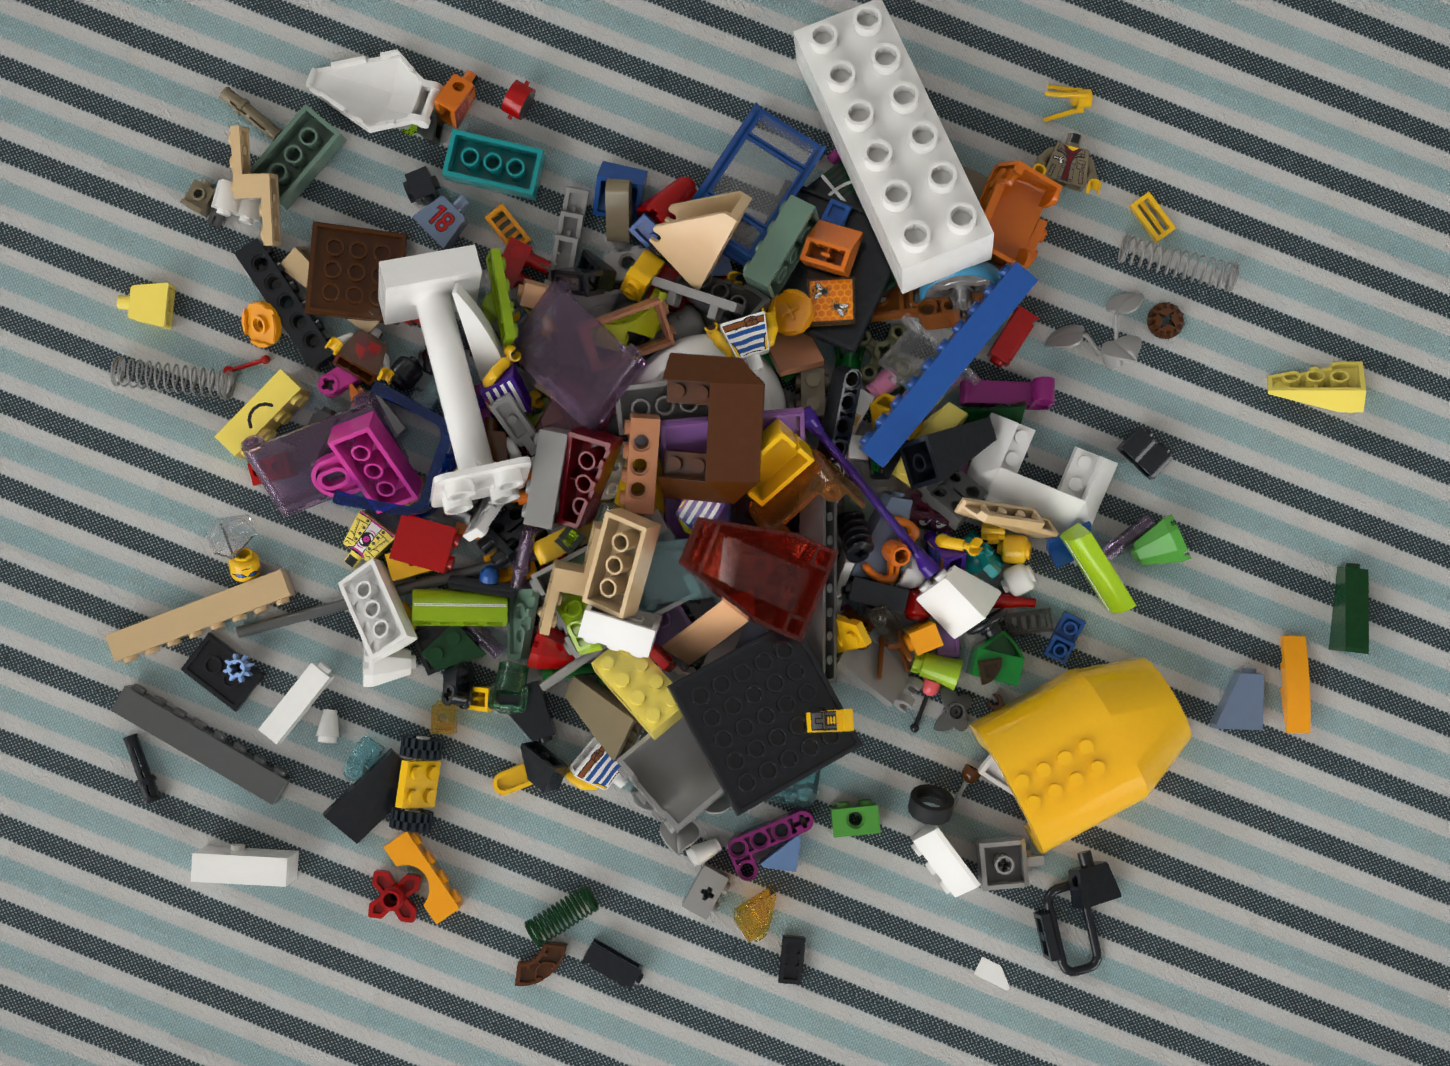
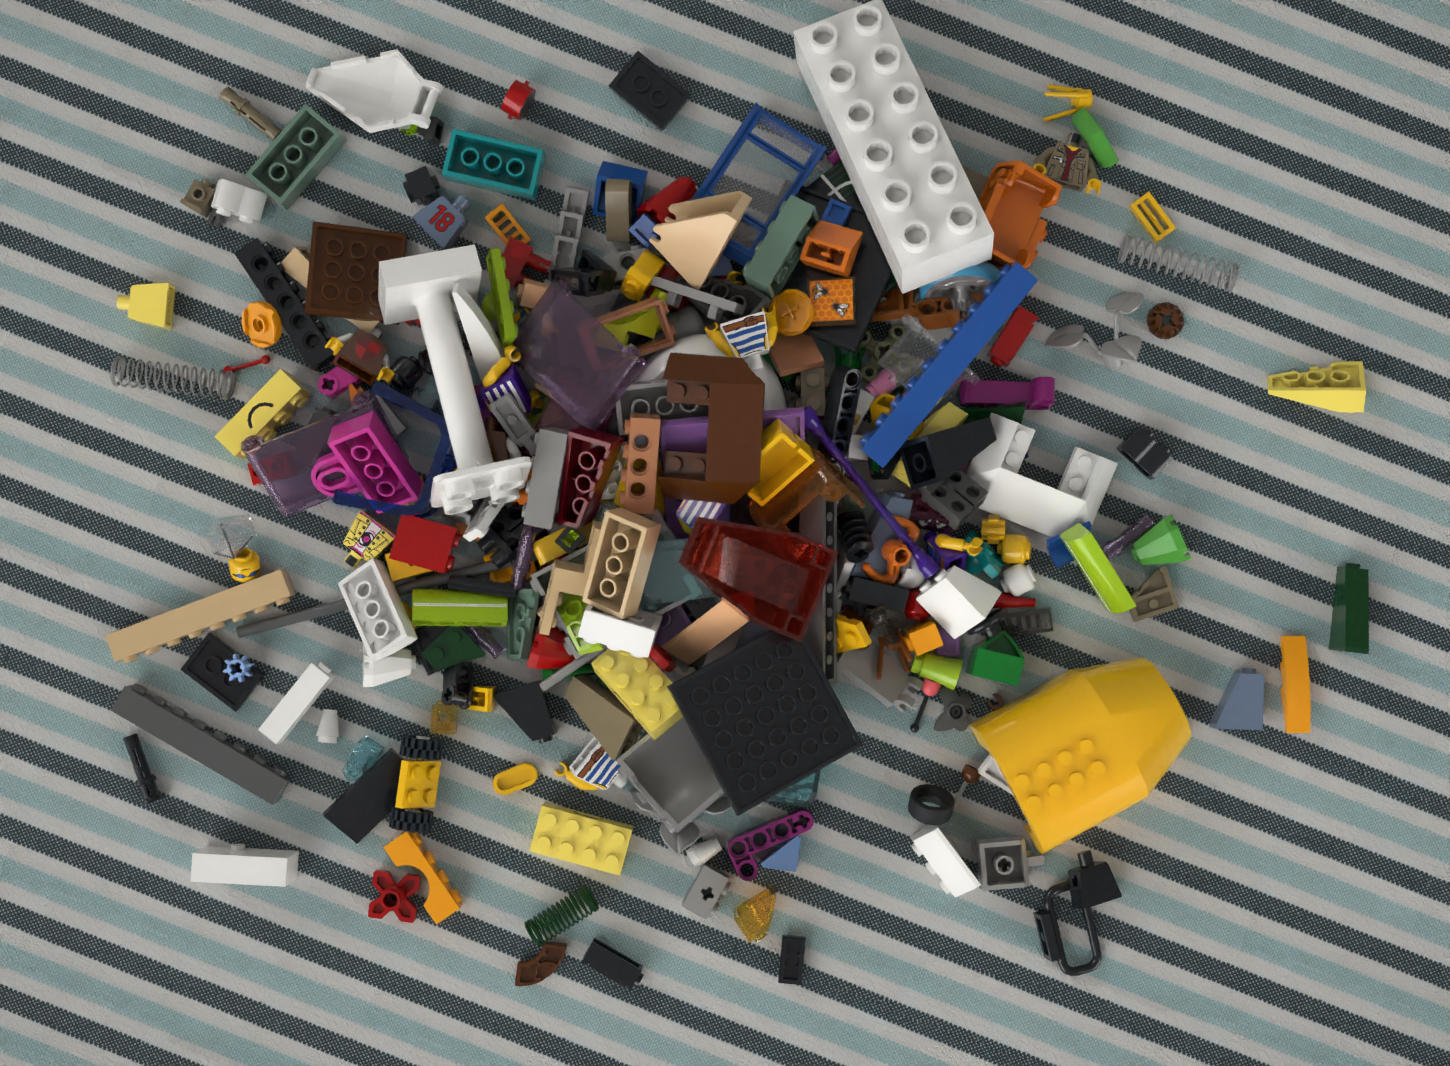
(255, 186): tan bracket -> none
(456, 98): orange torso -> none
(489, 575): blue hinge -> none
(510, 681): clear green piece -> none
(542, 766): black slope -> none
(581, 838): none -> light yellow brick
(649, 91): none -> black plate
(830, 721): leg -> none
(868, 823): bright green brick -> none
(989, 669): dark brown tile -> none
(992, 973): white sticker -> none
(1007, 516): tan wedge -> none
(1064, 637): blue slope -> none
(1095, 138): none -> bright green brick
(1154, 596): none -> dark tan wing

